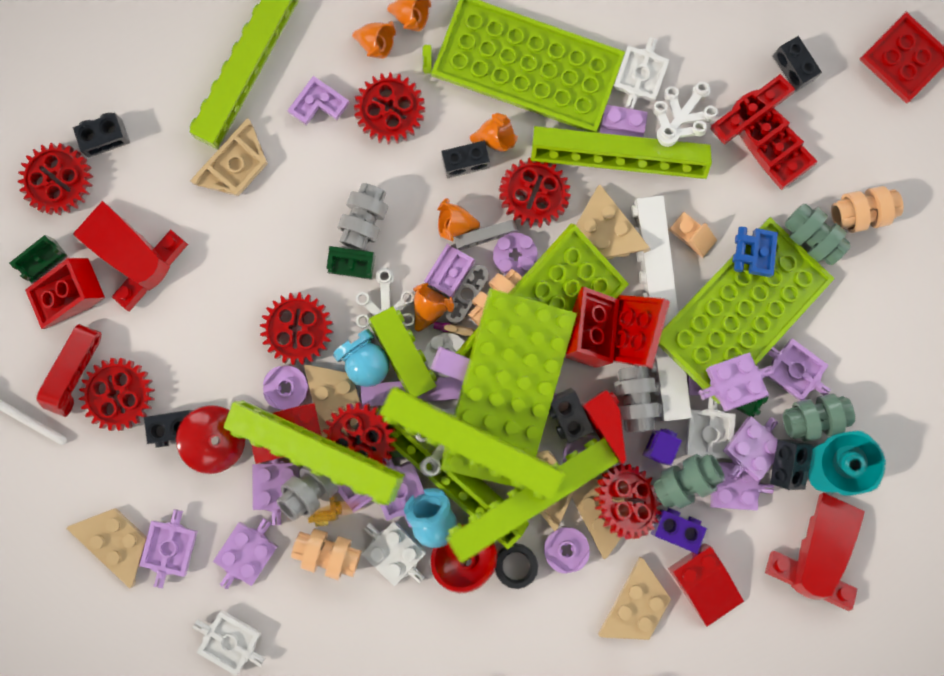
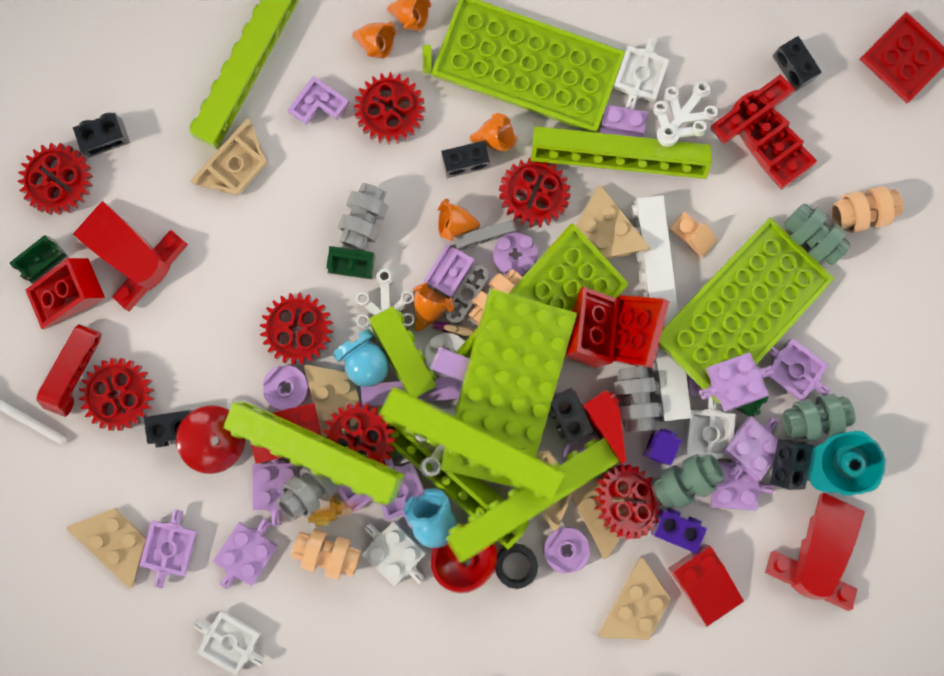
(763, 251): blue plate -> none

